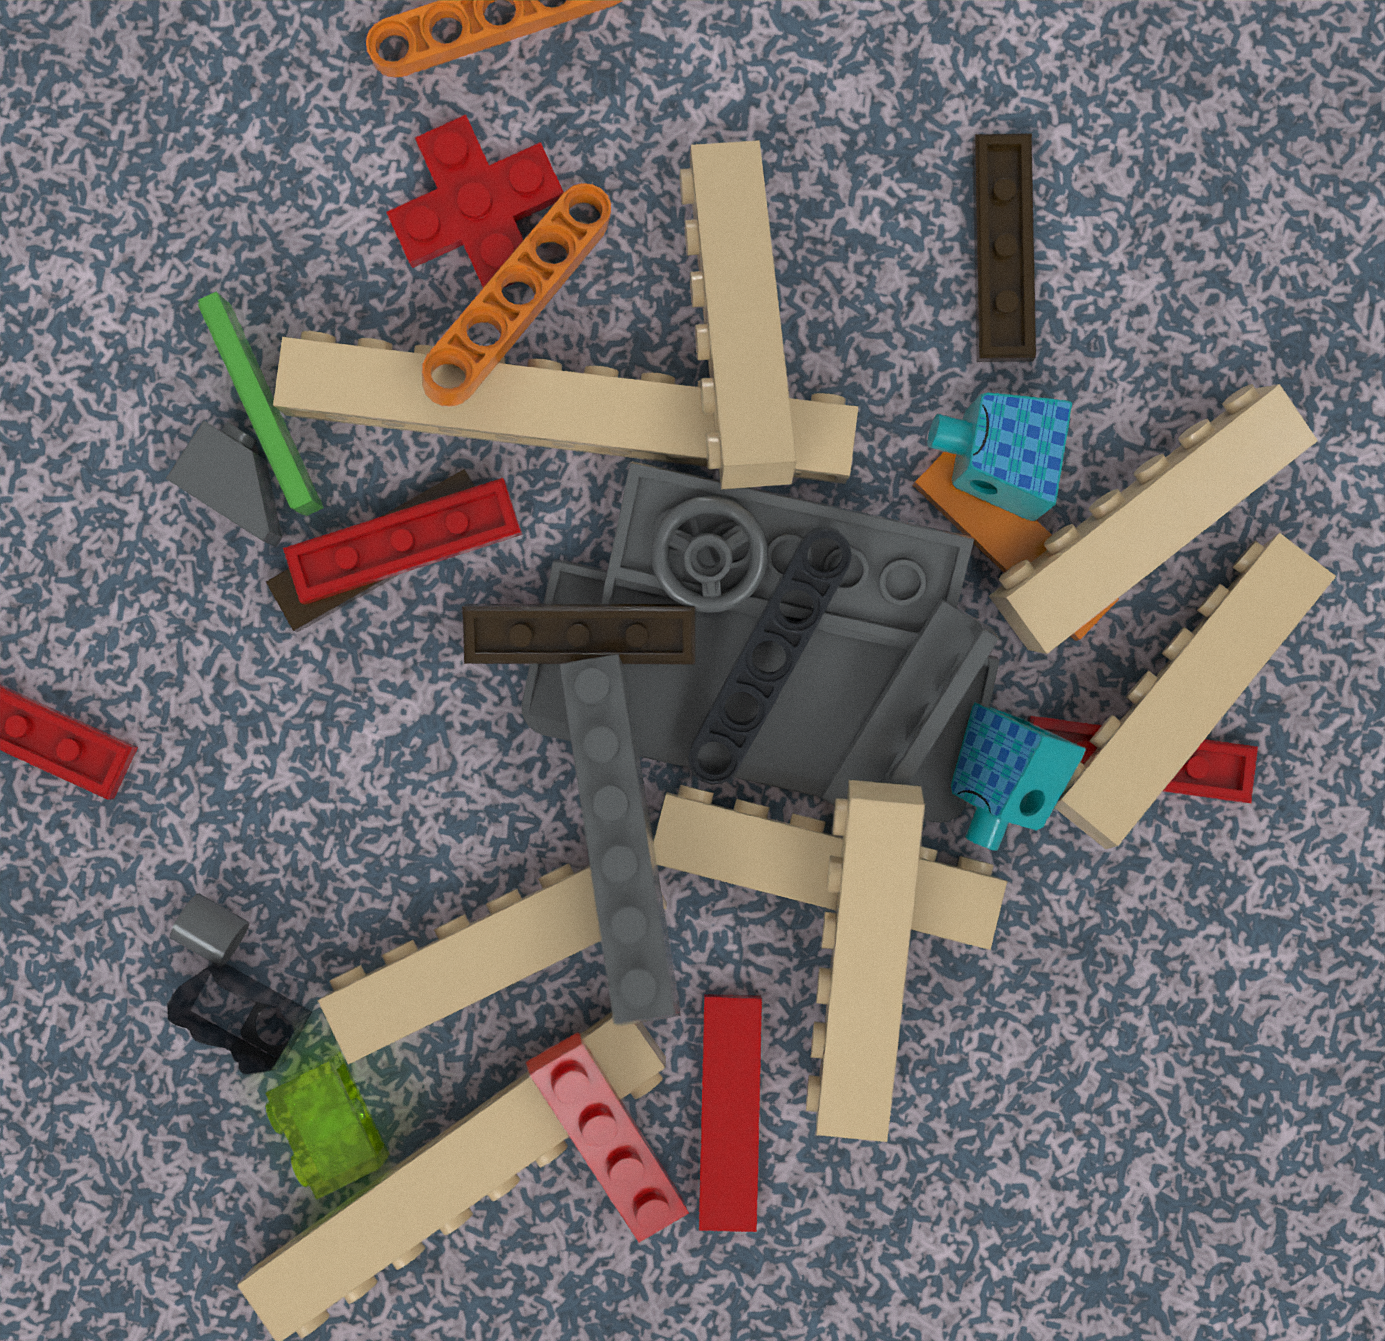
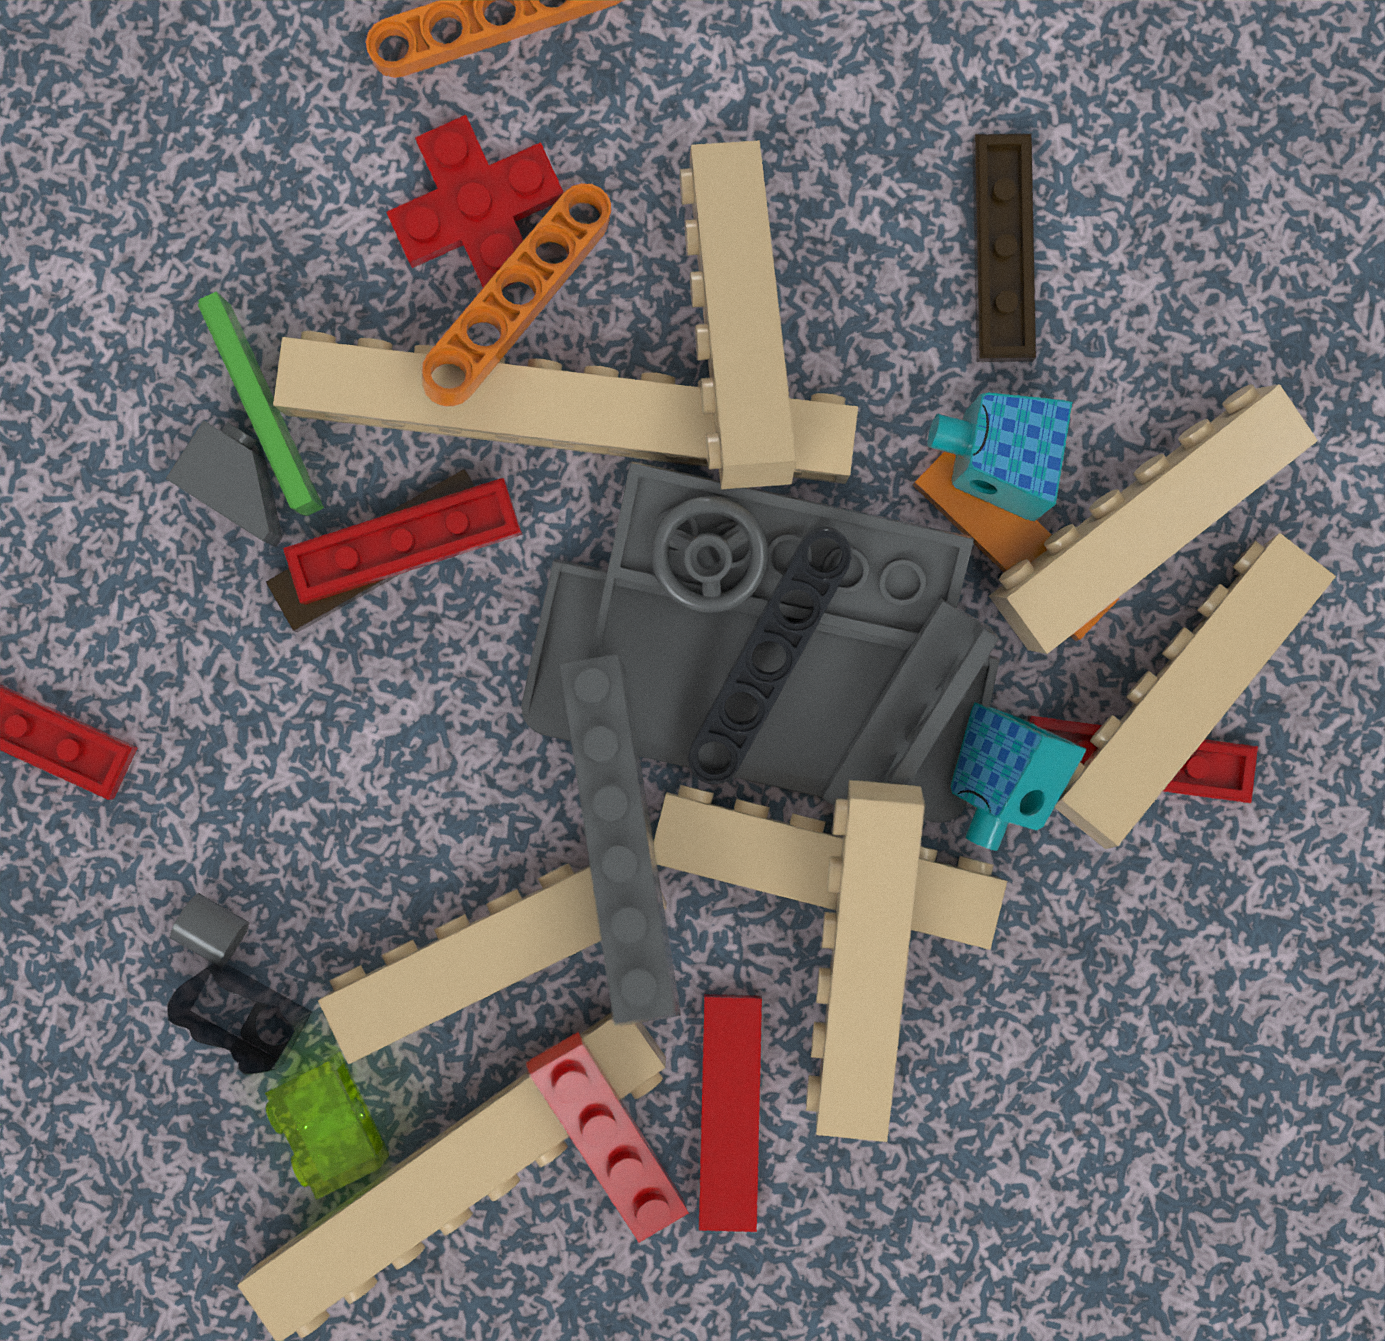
(578, 633): dark brown tile -> none

